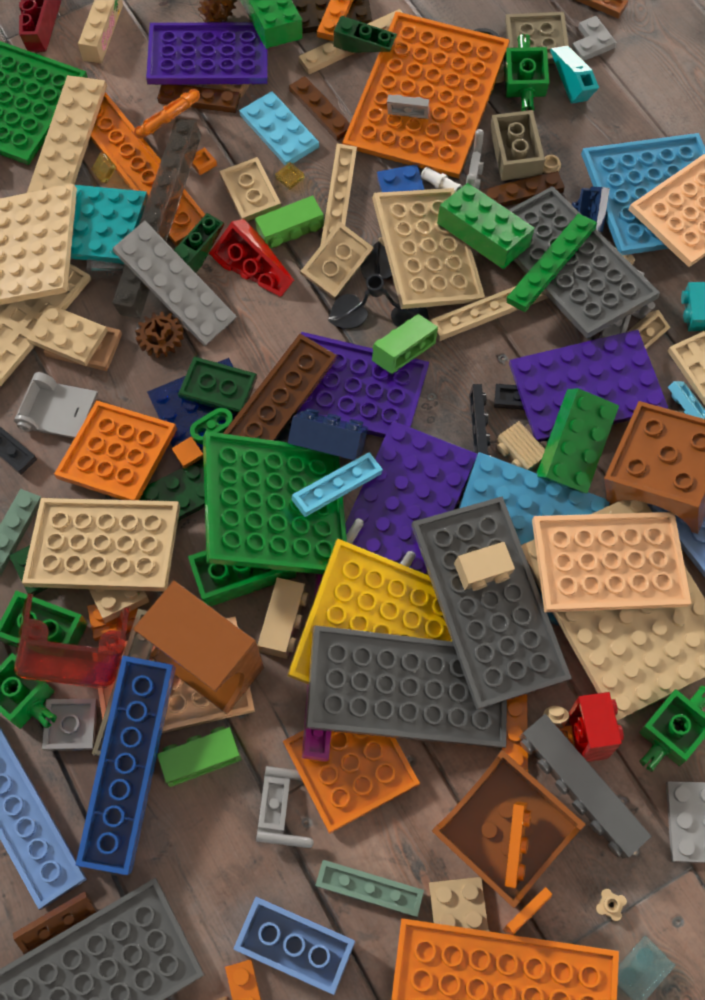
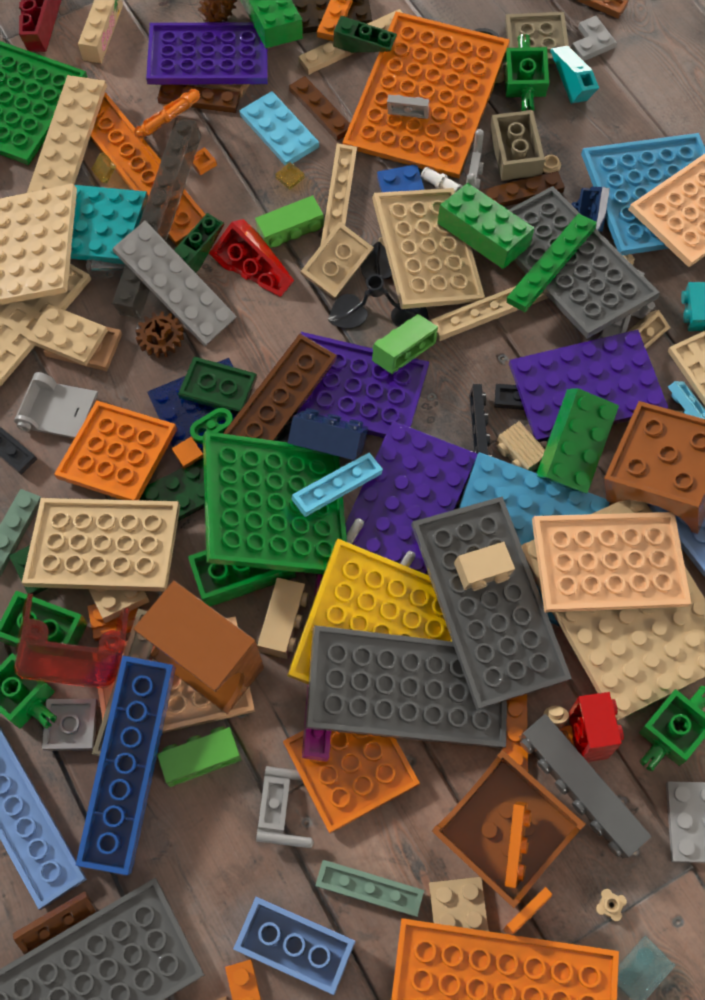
(250, 189): tan plate -> none

